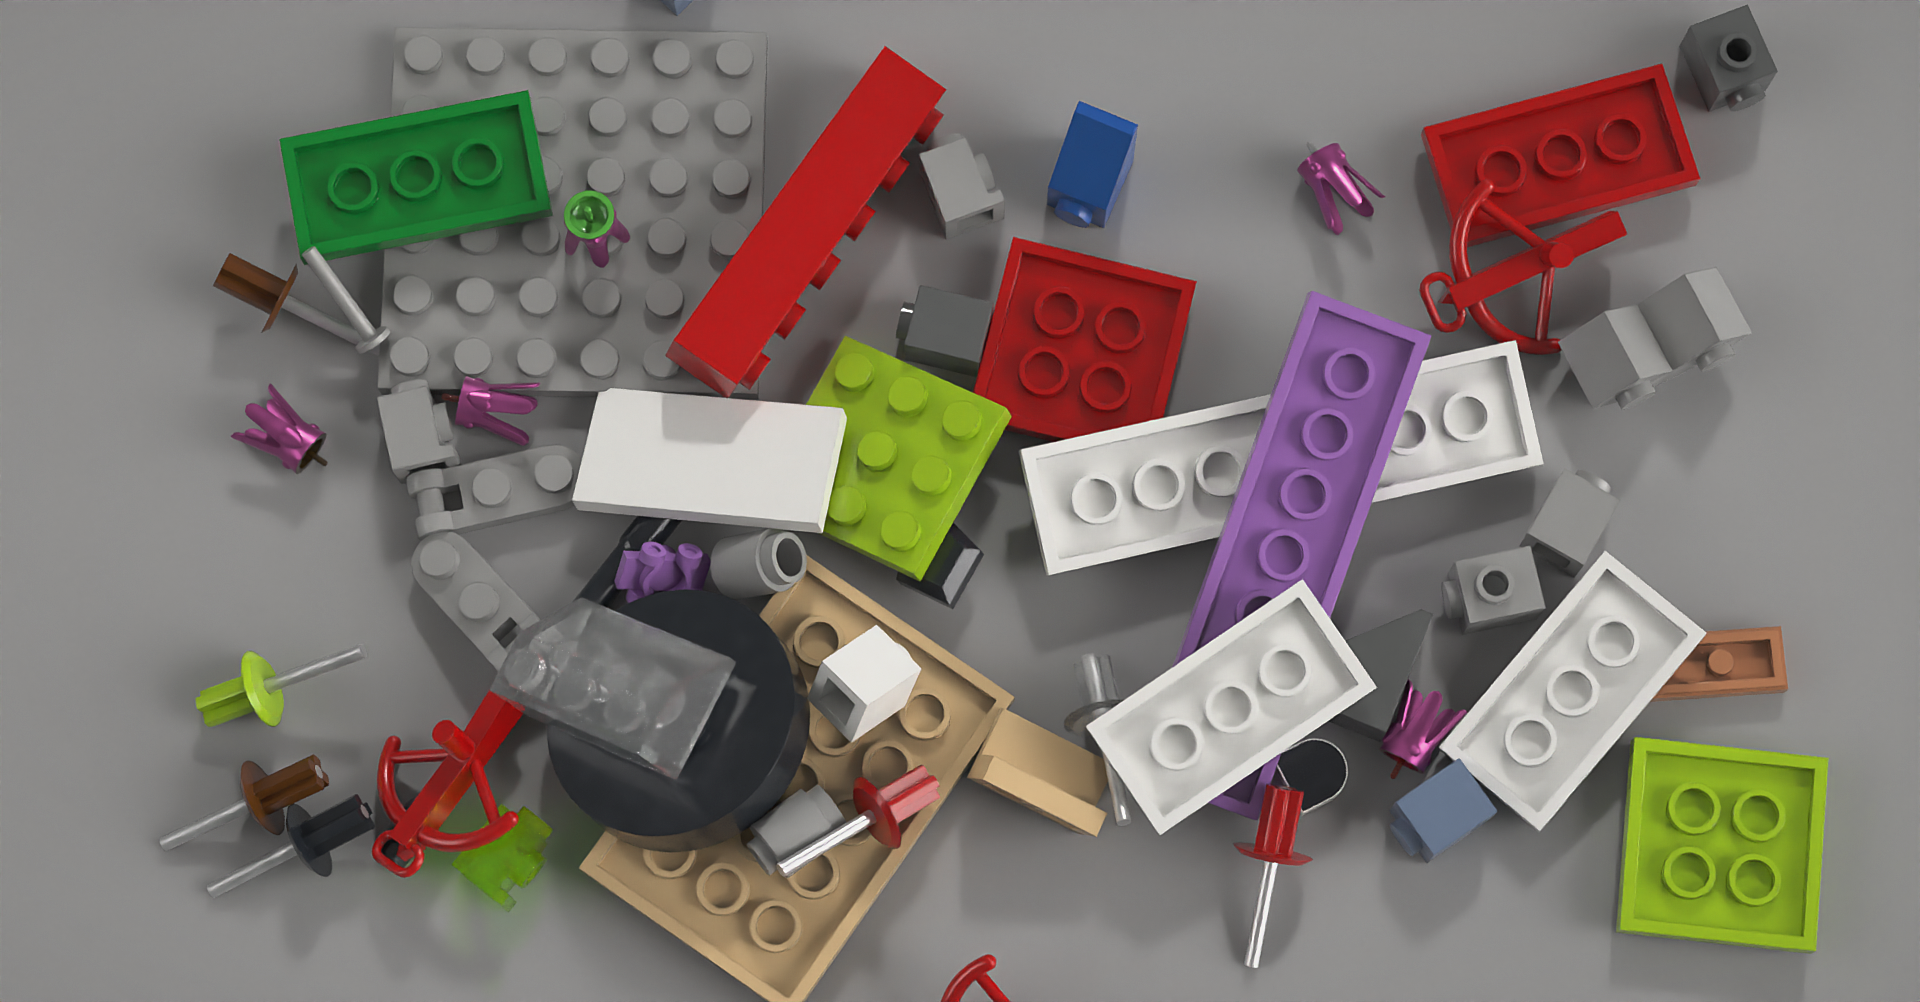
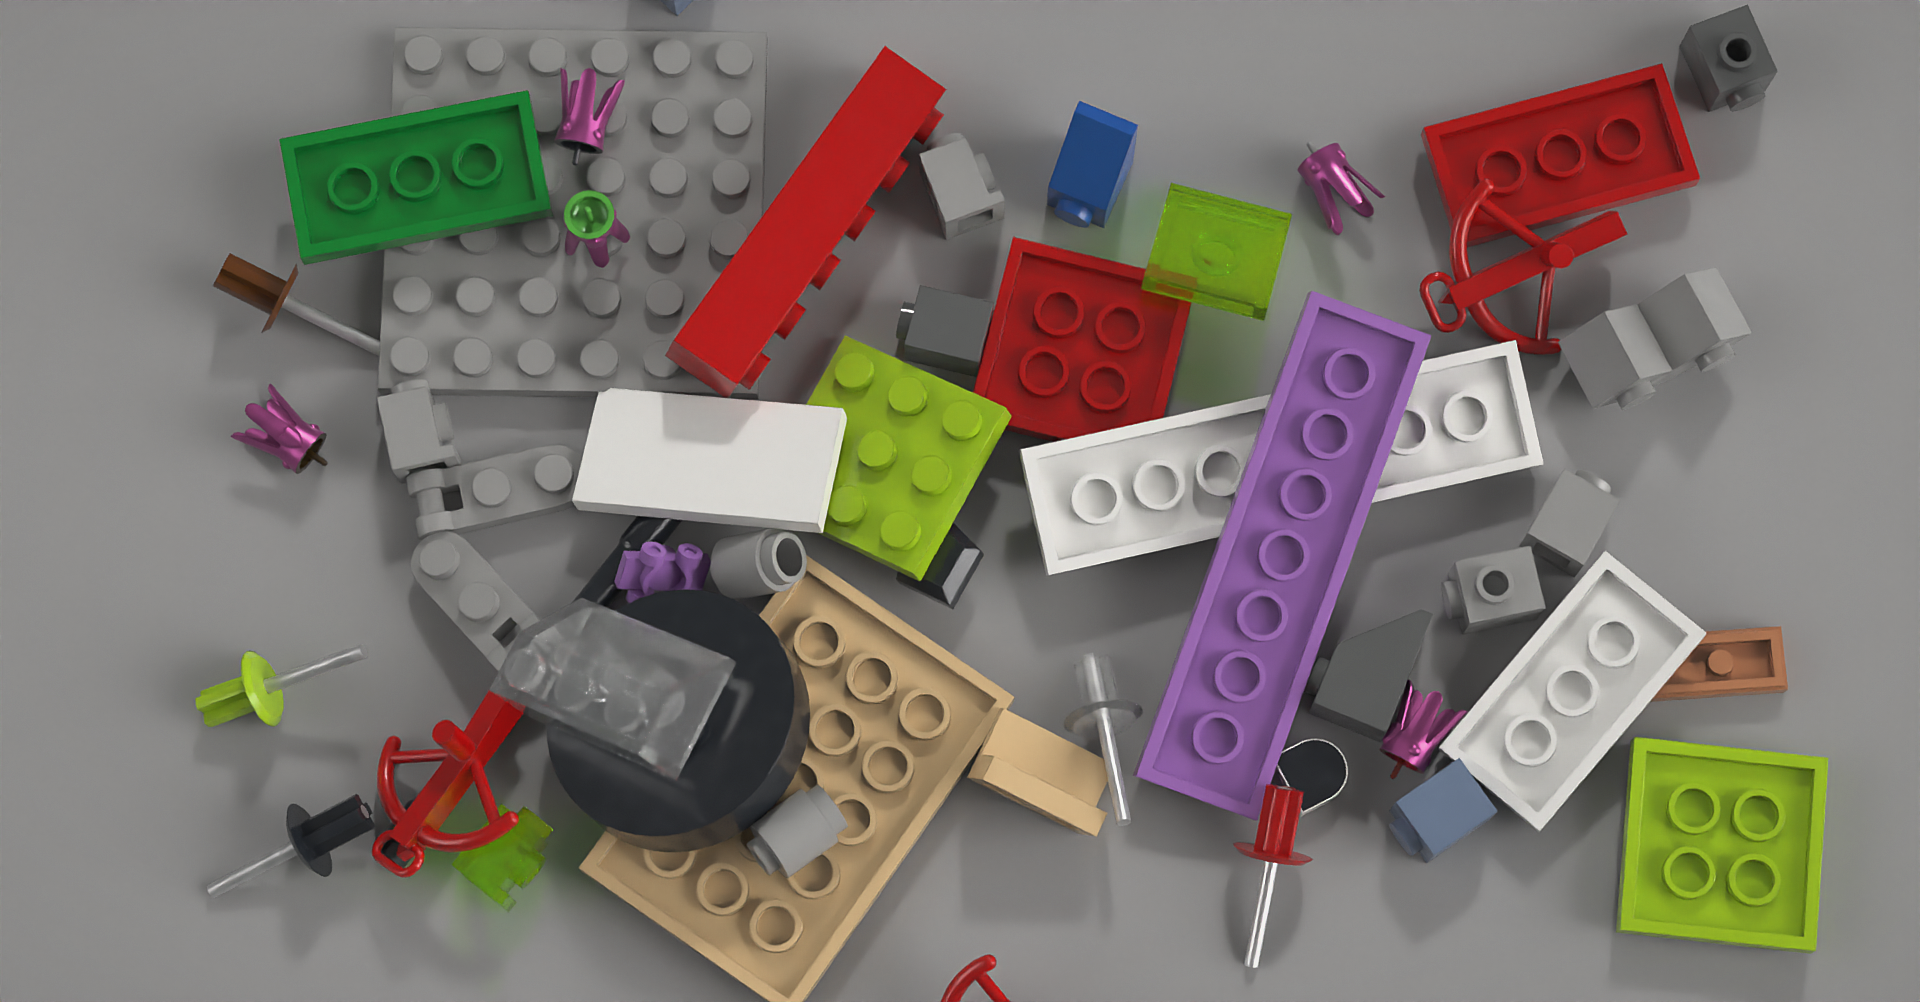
(263, 798): reddish brown piece -> none
(369, 335): light grey pin -> none
(478, 398): flat silver piece -> none
(578, 127): none -> flat silver piece
(864, 683): white brick -> none
(878, 813): red piece -> none
(1217, 251): none -> clear neon green tile
(1231, 707): white plate -> none

